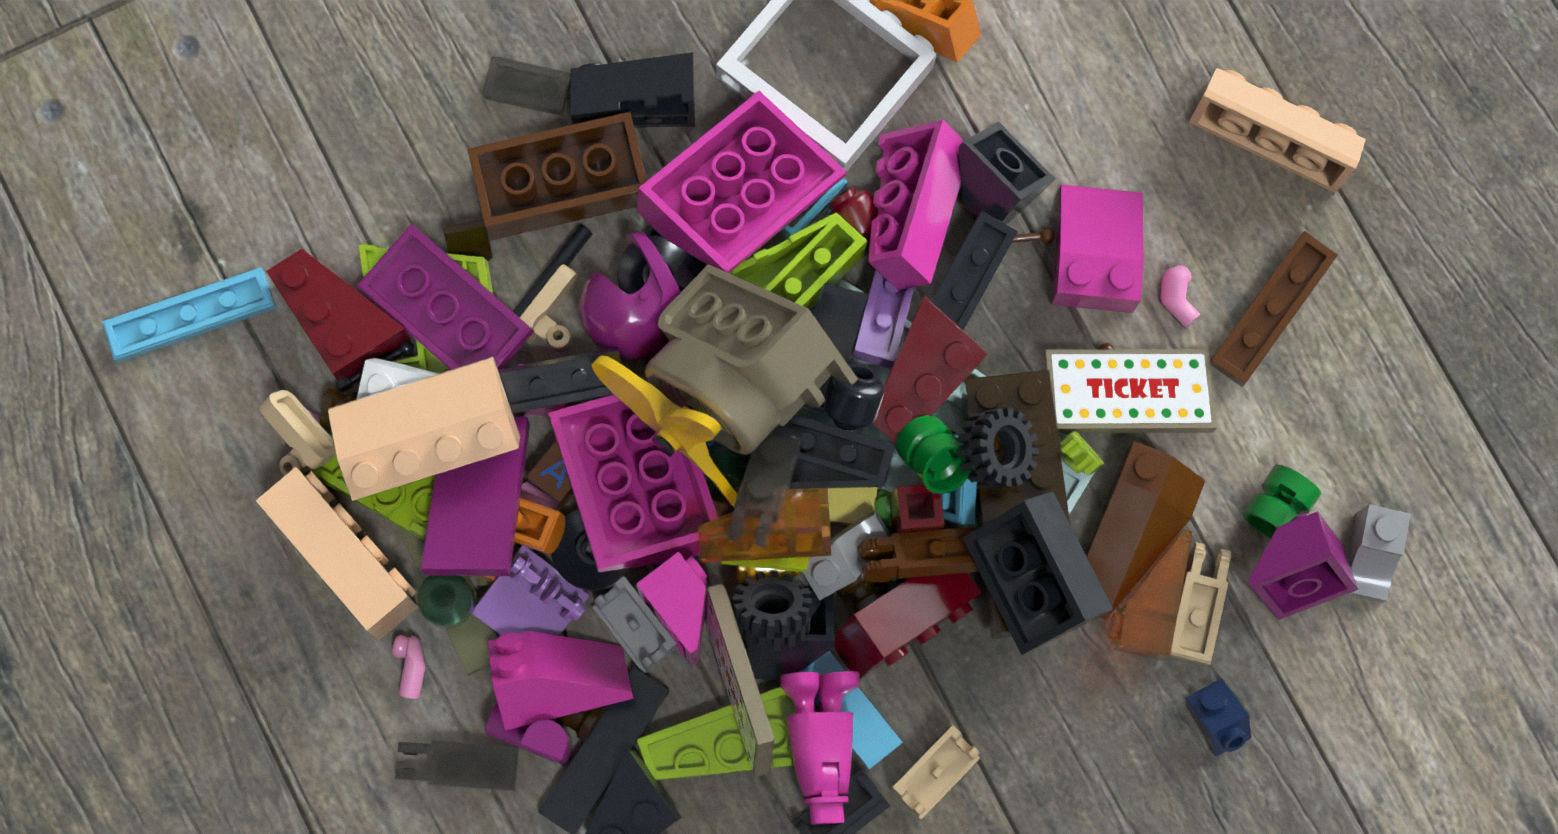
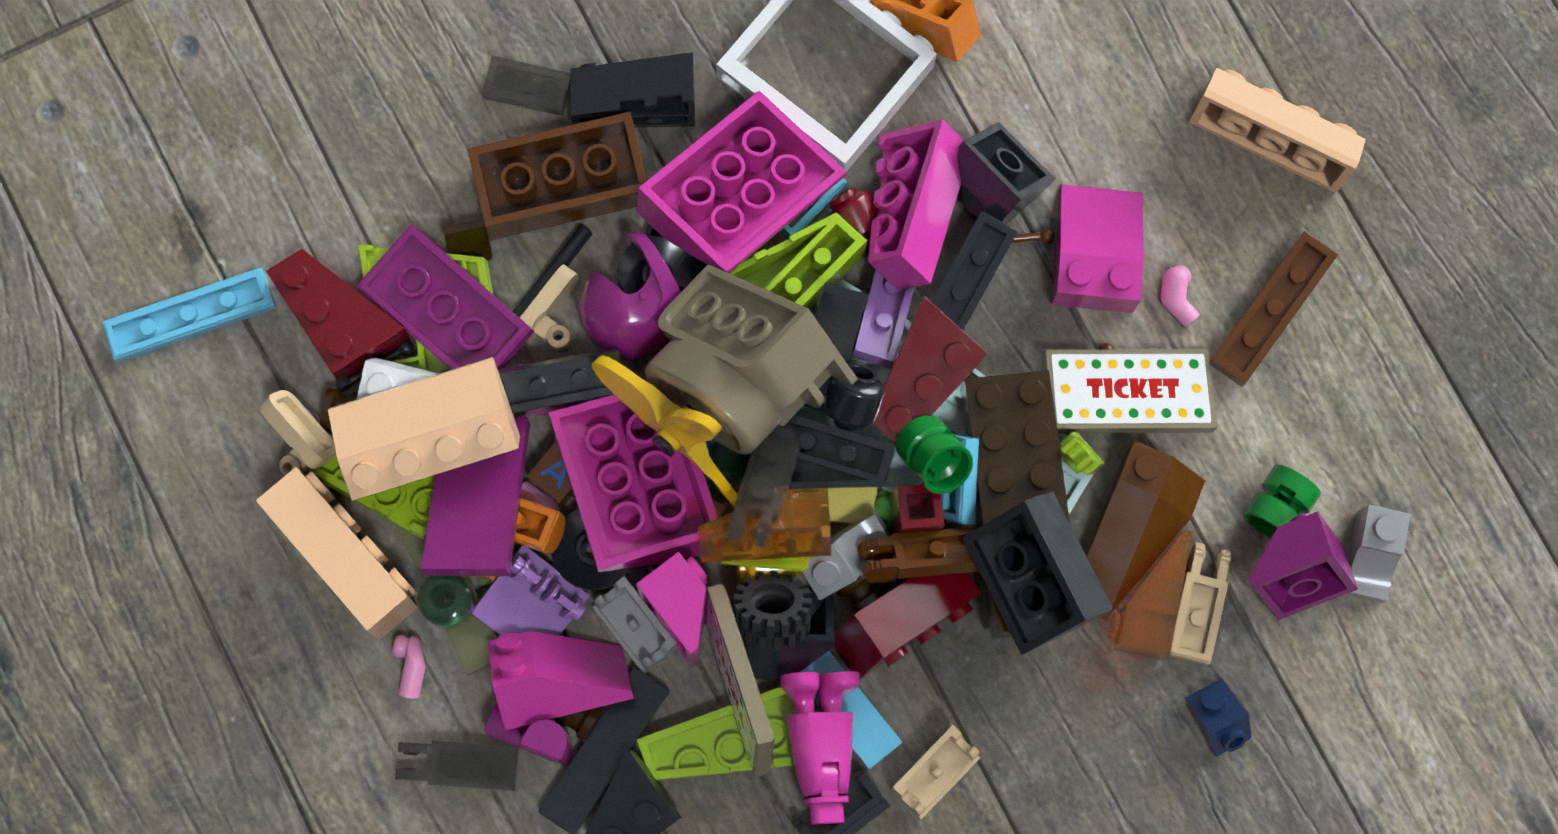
(1015, 444): black tyre -> none

